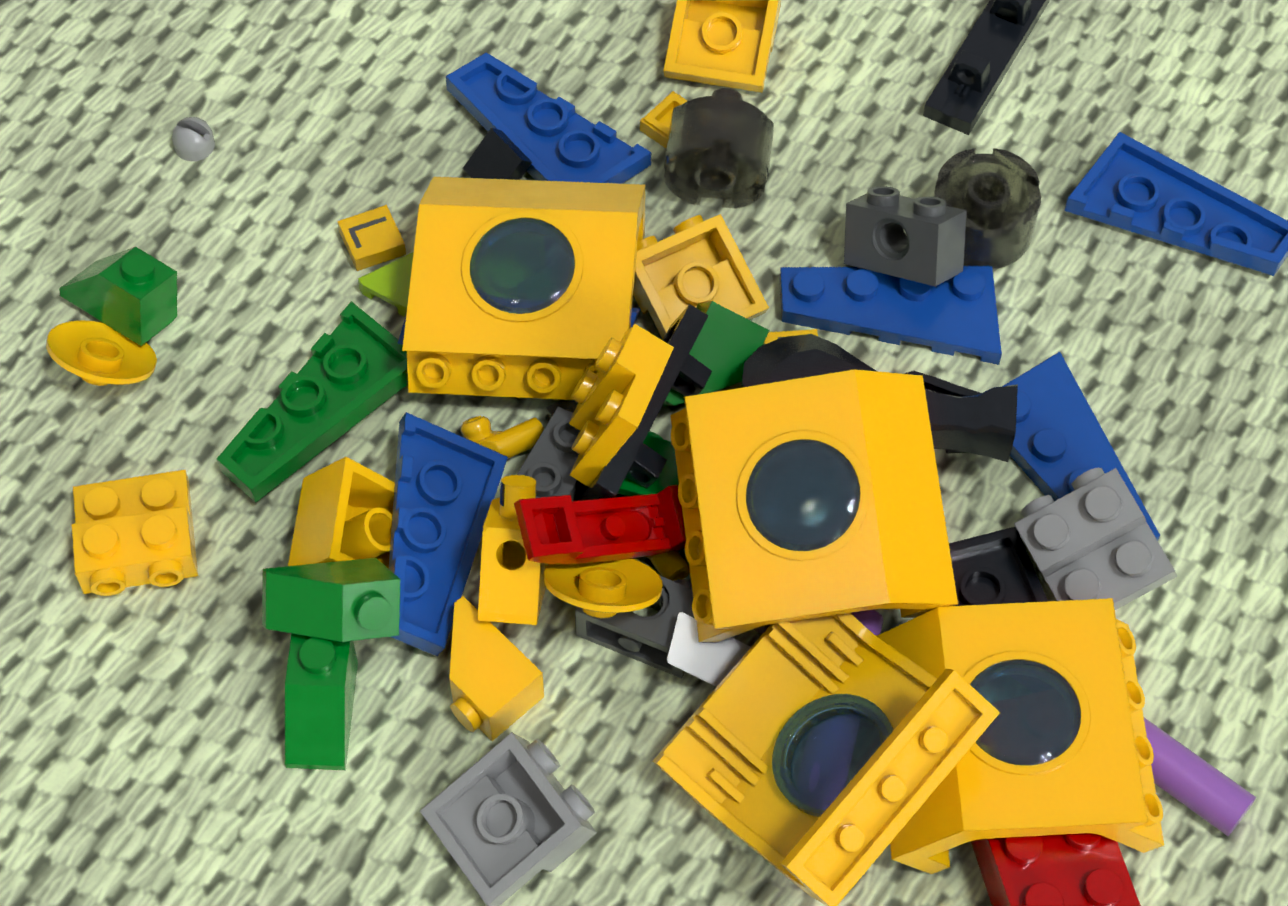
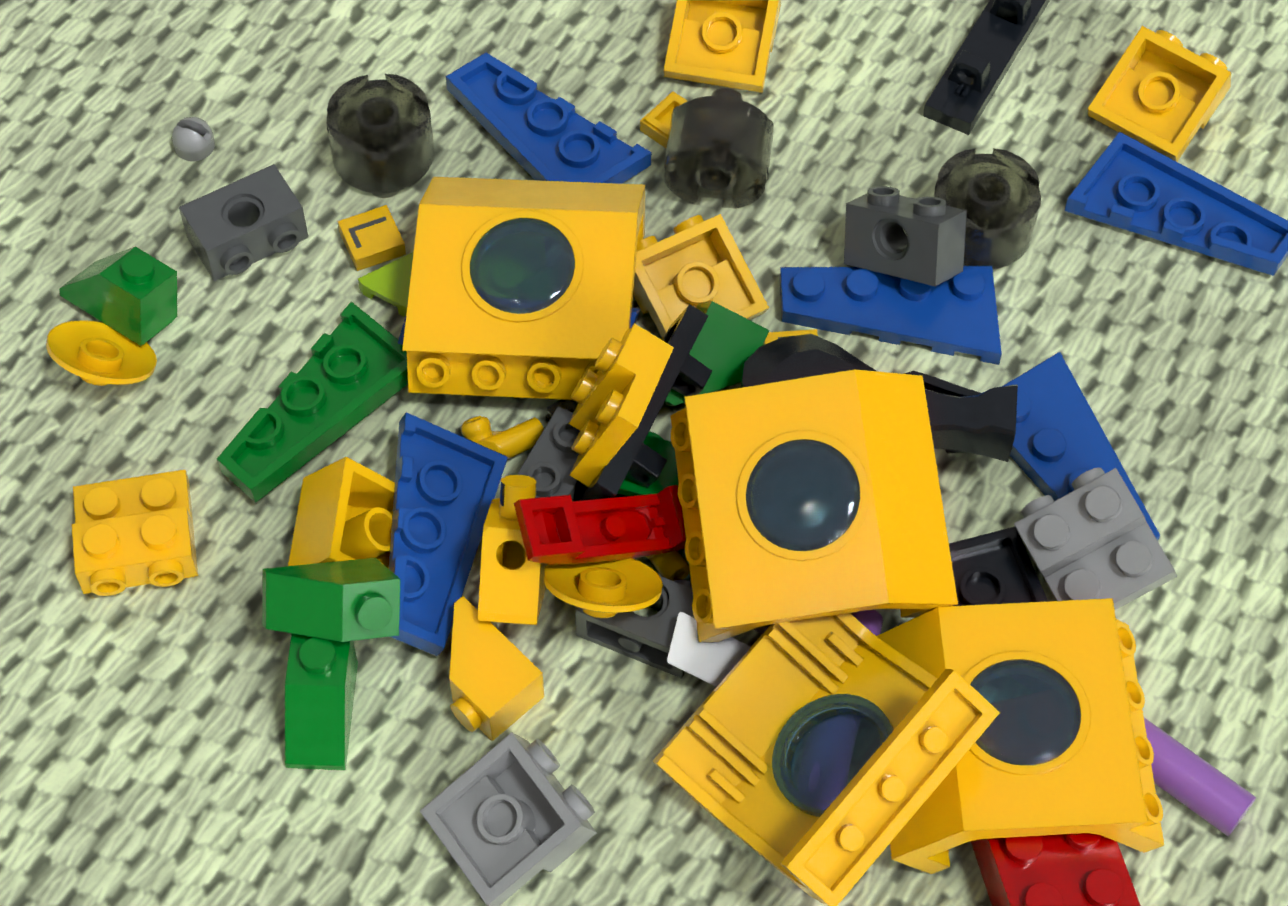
(244, 222): none -> dark grey brick
(380, 134): none -> clear smoke brick
(497, 158): black tile -> none
(1161, 92): none -> yellow plate

